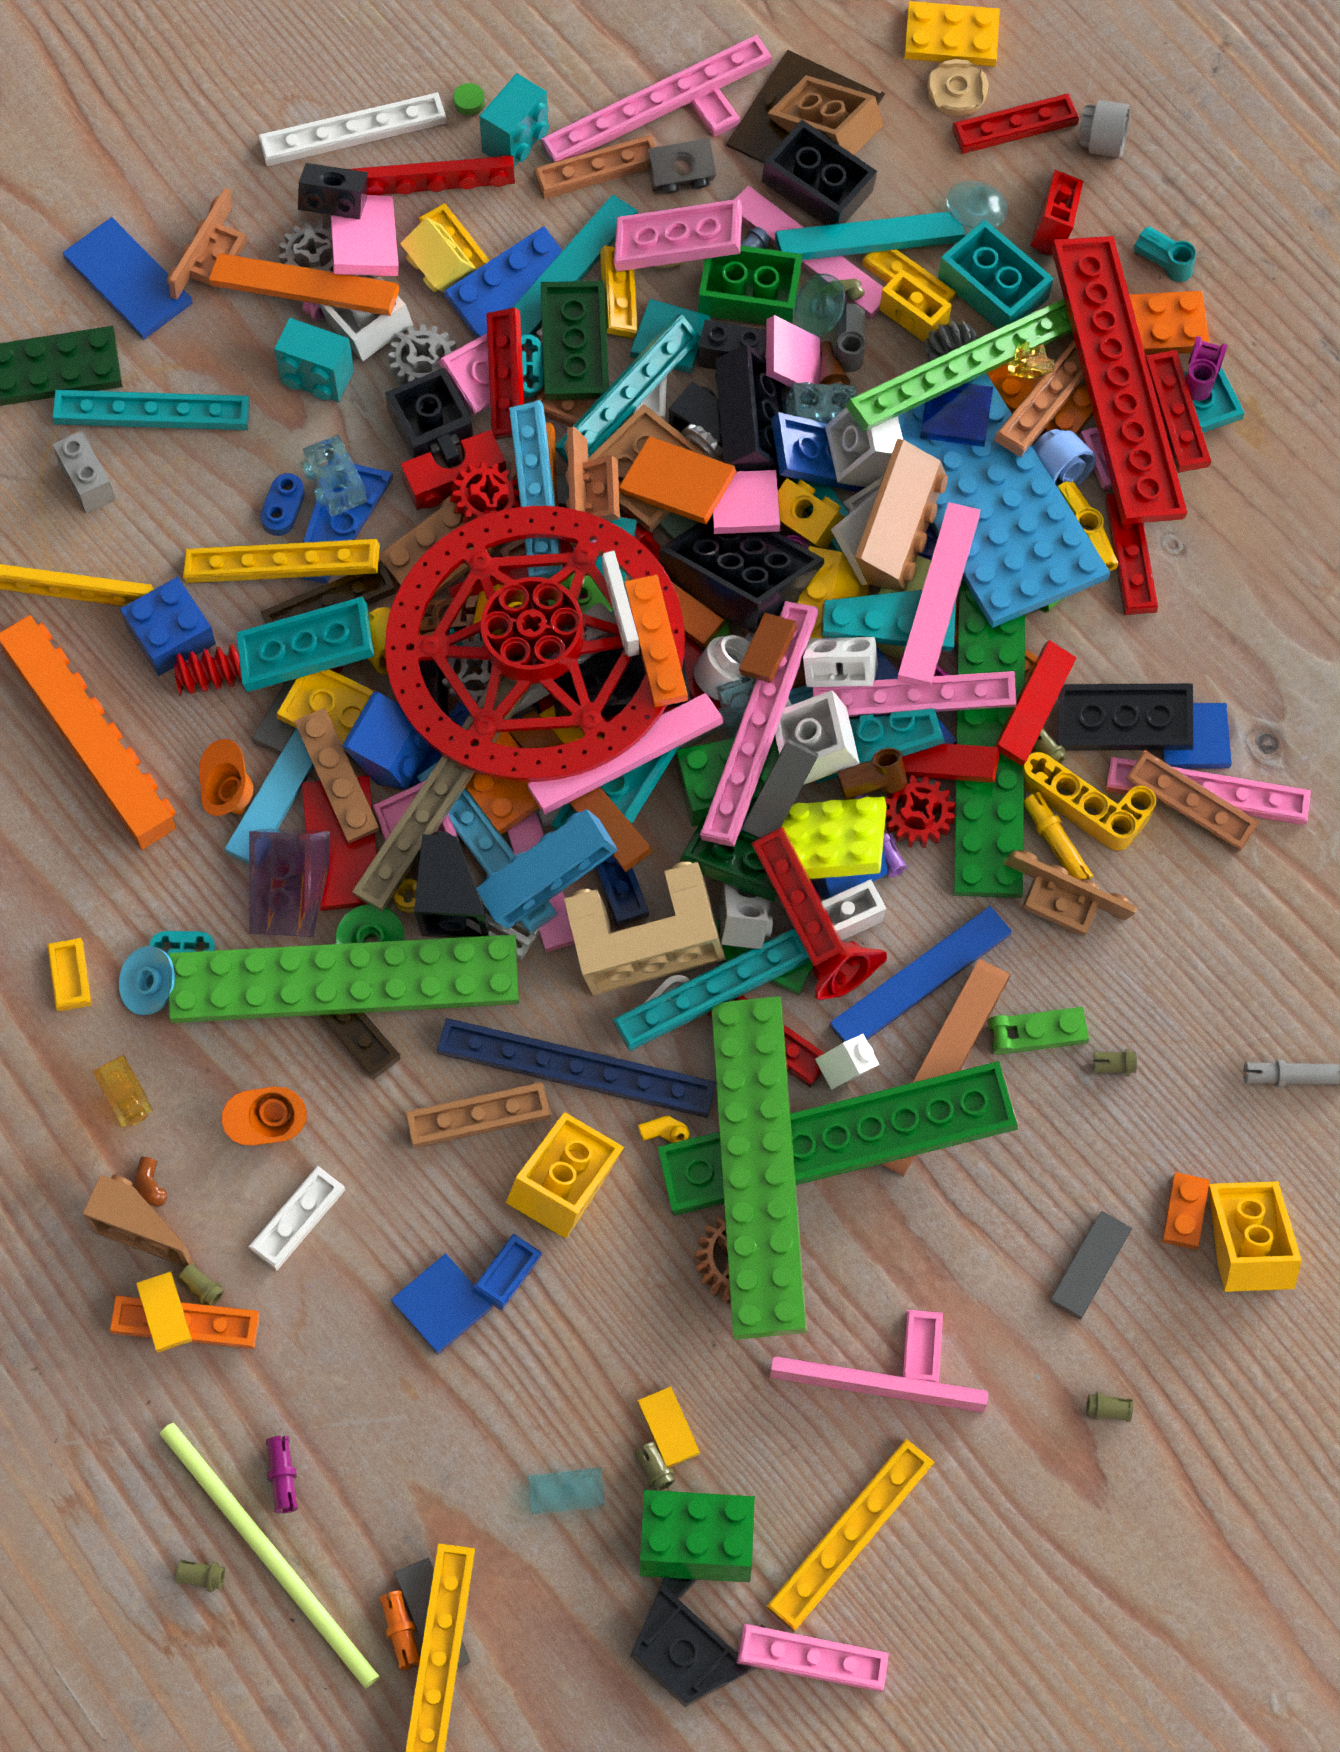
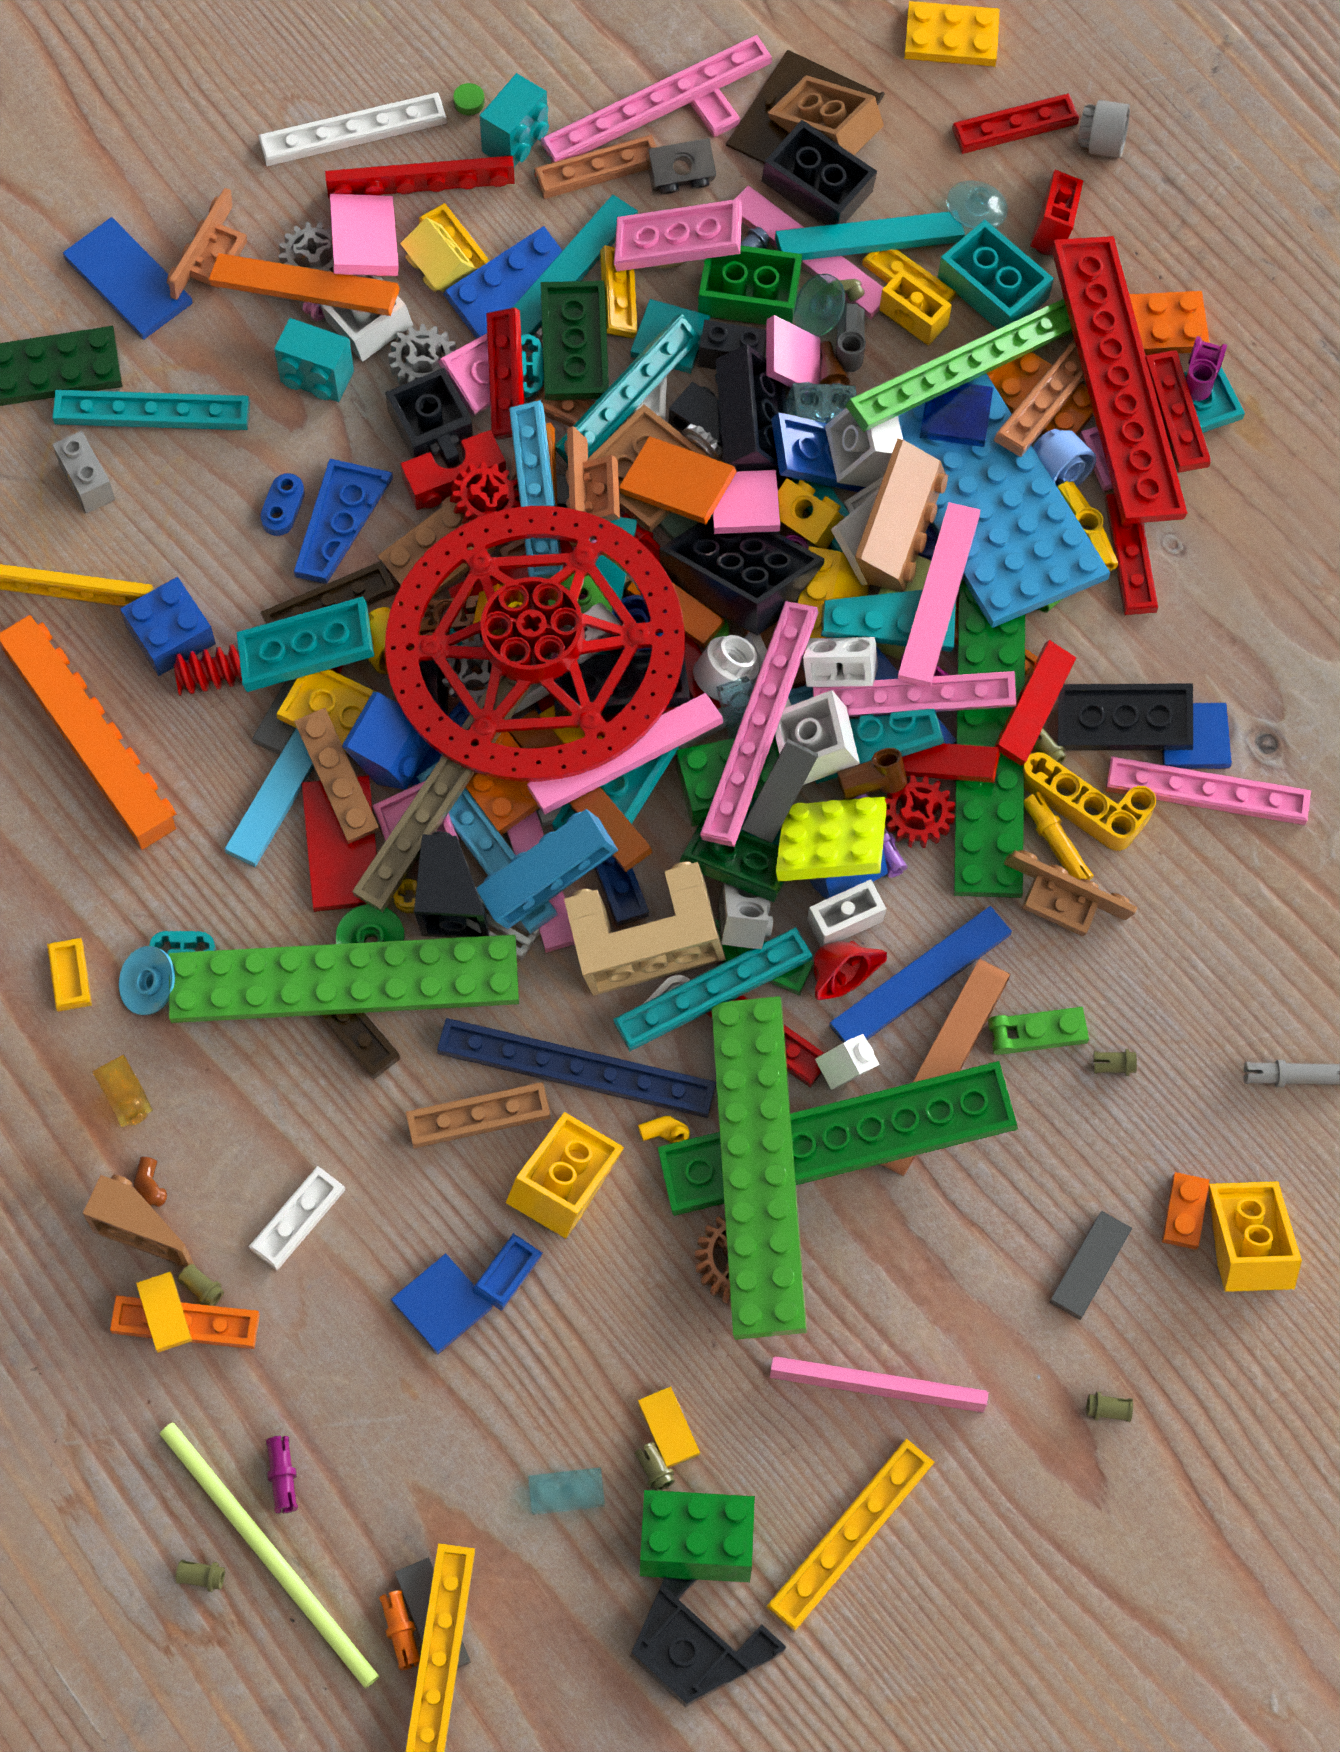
(224, 779): orange piece -> none
(264, 1116): orange piece -> none
(281, 561): yellow tile -> none
(287, 880): clear purple slope -> none
(332, 191): black brick -> none
(337, 474): clear light blue brick -> none
(620, 604): white tile -> none
(656, 641): orange plate -> none
(768, 647): dark orange tile -> none
(798, 896): red tile -> none
(812, 1658): bright pink tile -> none
(922, 1345): bright pink tile -> none
(948, 338): dark grey gear -> none
(957, 88): tan tile -> none
(1030, 365): clear yellow tile -> none
(1167, 253): teal piece -> none
(1193, 800): nougat tile -> none

